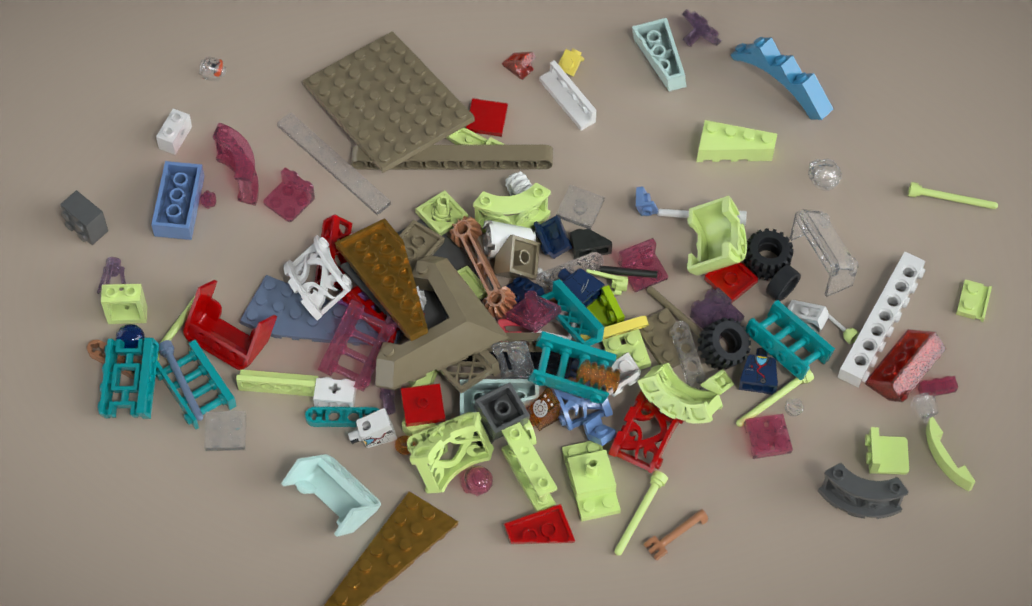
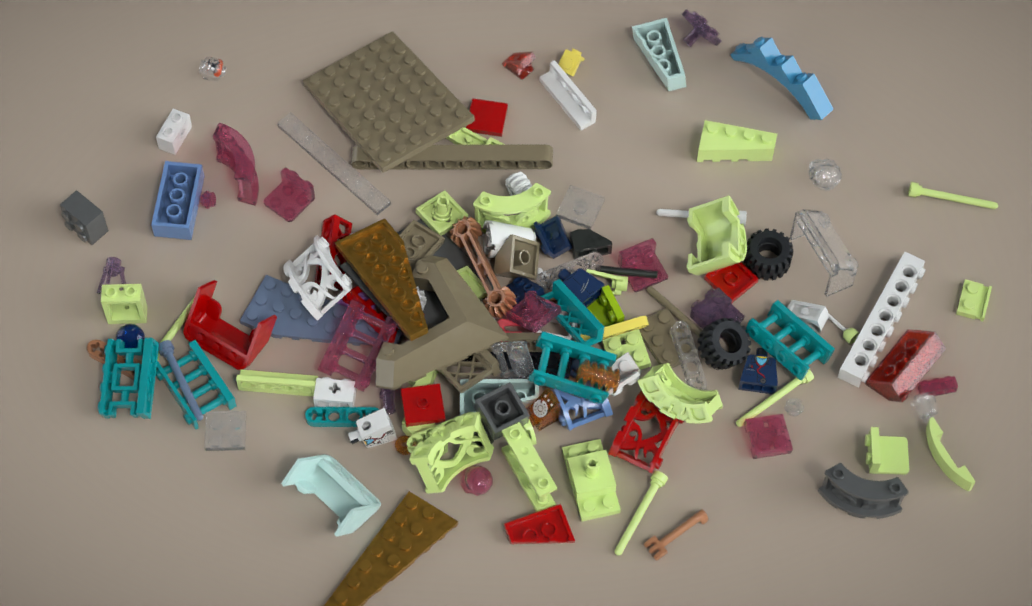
(597, 431): medium blue bracket -> none
(644, 204): medium blue bracket -> none
(718, 383): yellowish green slope -> none
(783, 283): black tyre -> none

